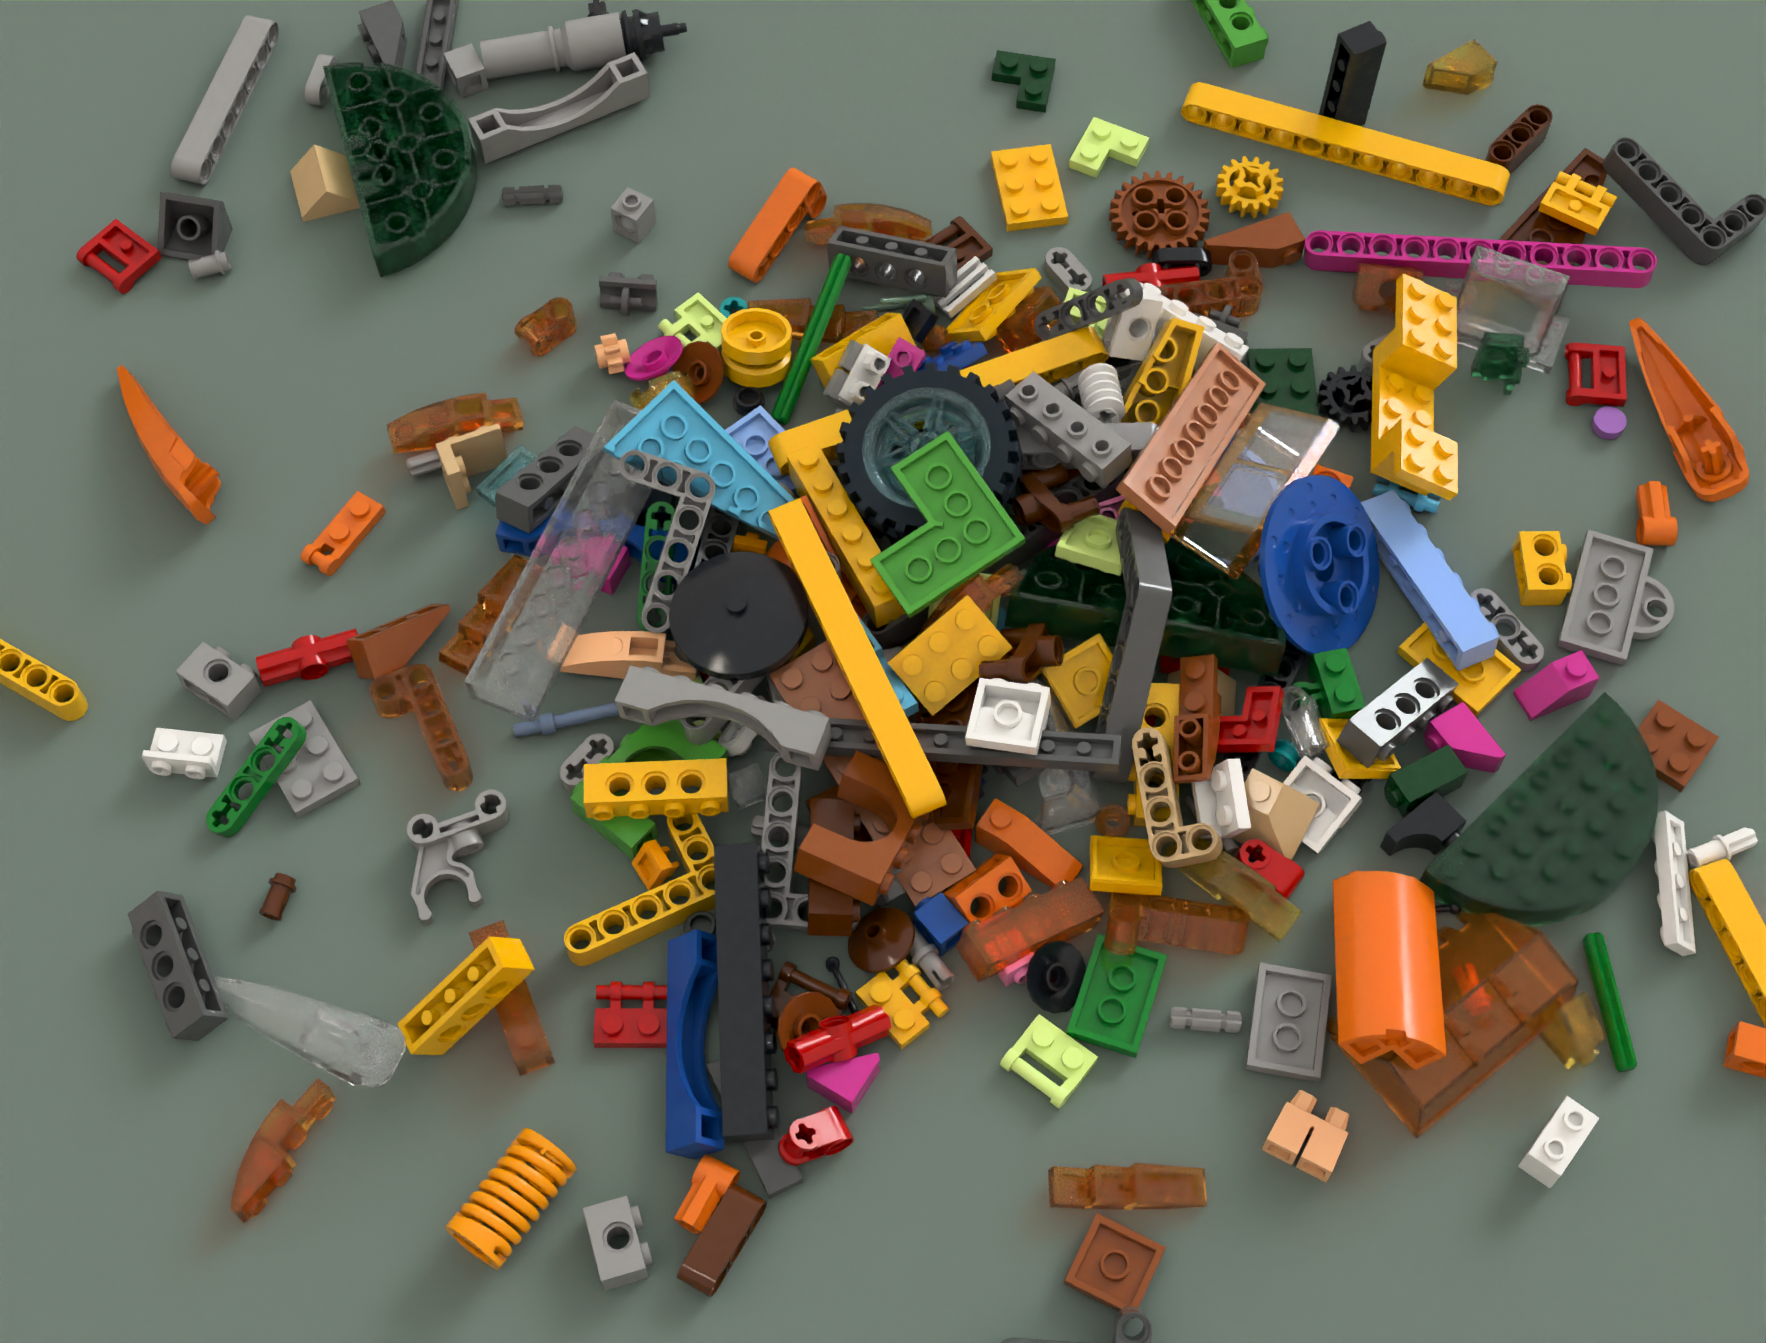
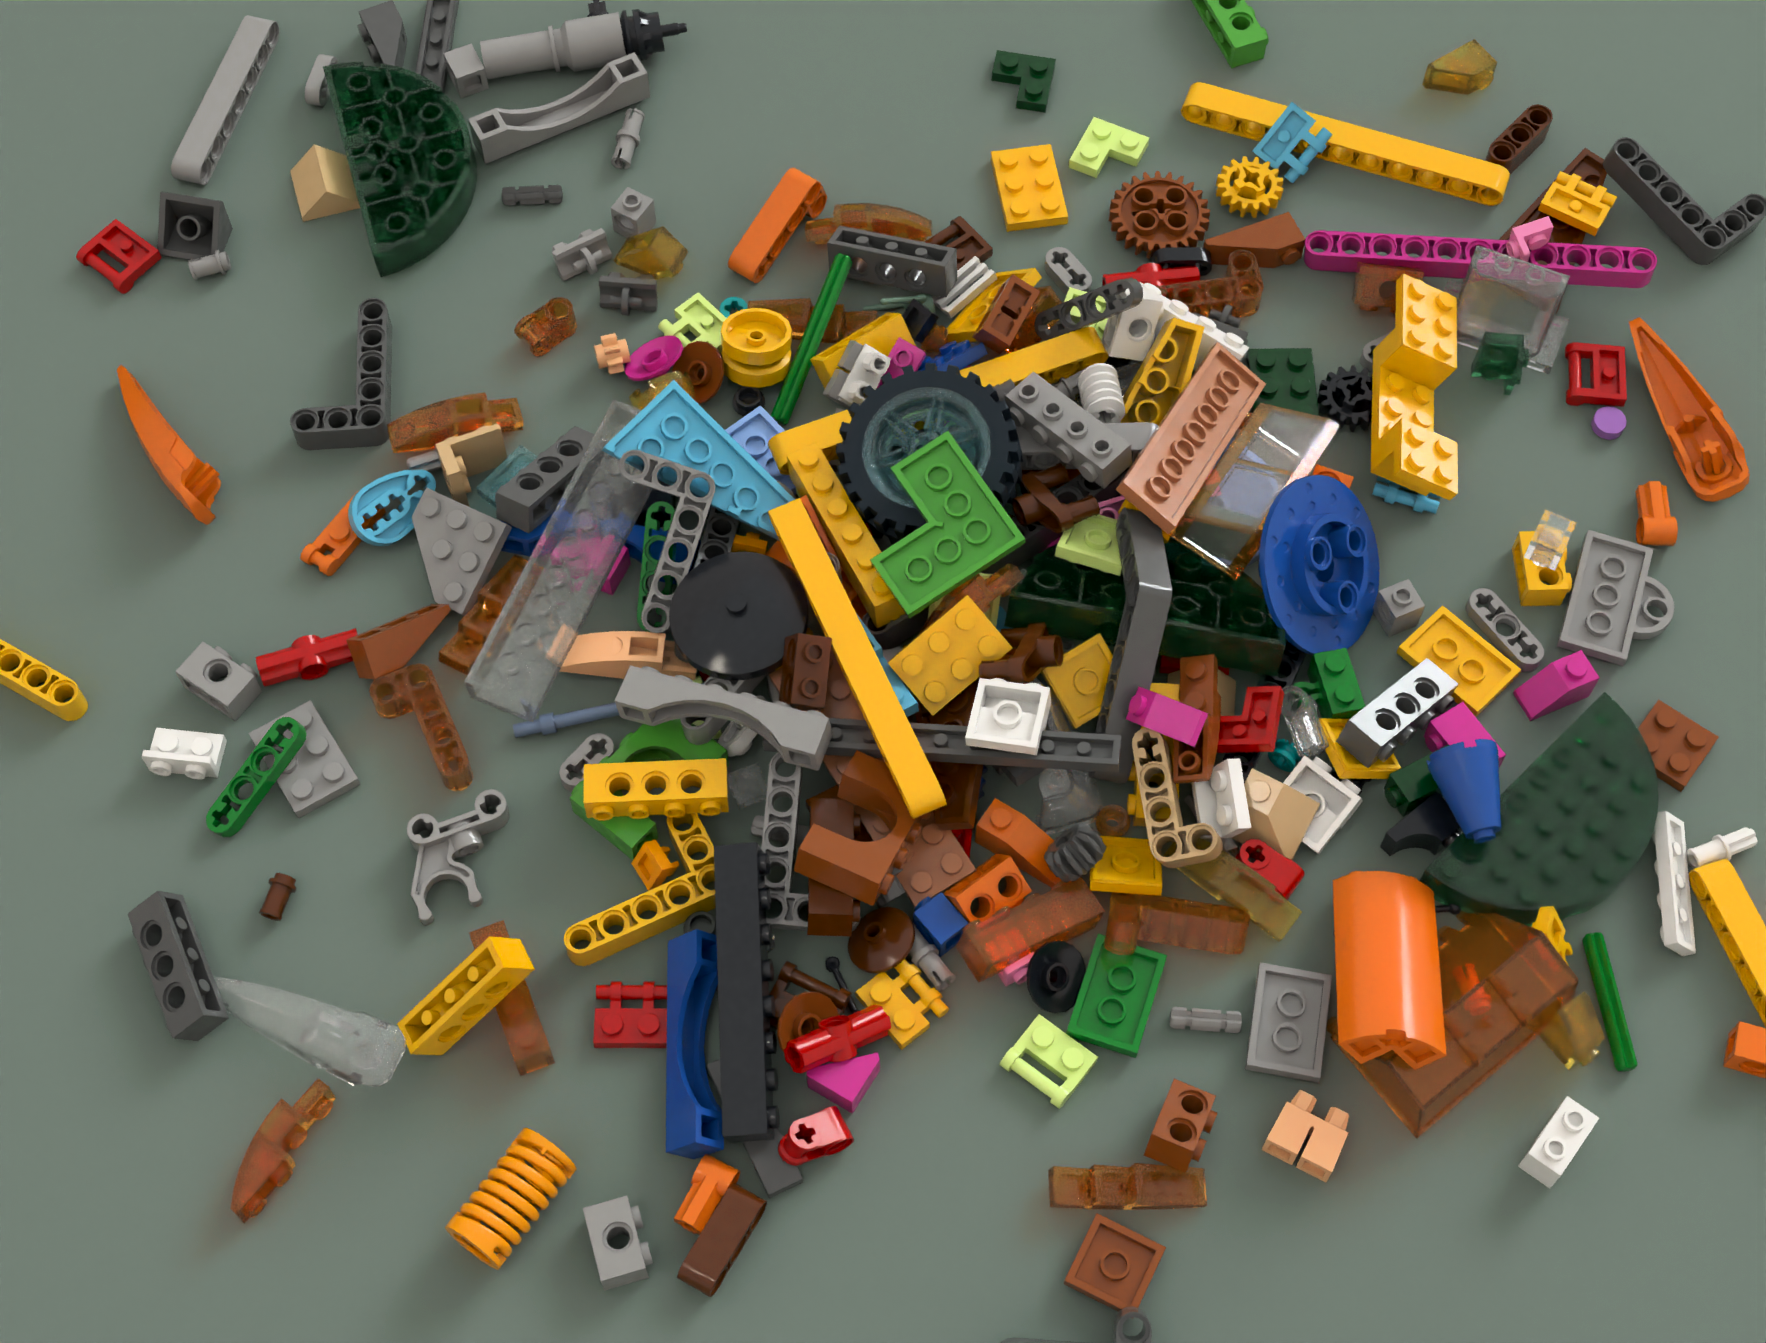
(373, 329): none -> dark grey beam
(376, 494): none -> medium azure piece
(456, 548): none -> light grey plate
(582, 254): none -> light grey hips
(628, 138): none -> light grey pin
(652, 254): none -> clear yellow slope
(805, 671): none -> reddish brown brick
(1006, 314): none -> dark orange brick
(1075, 852): none -> dark grey gear
(1166, 716): none -> dark pink slope
(1180, 1125): none -> dark orange brick
(1284, 137): none -> medium azure plate
(1353, 74): black brick -> none
(1398, 607): none -> light grey brick
(1430, 583): light blue brick -> none
(1470, 786): none -> blue cone
(1529, 236): none -> bright pink bracket
(1550, 540): none -> clear brick
(1553, 929): none -> yellow plate

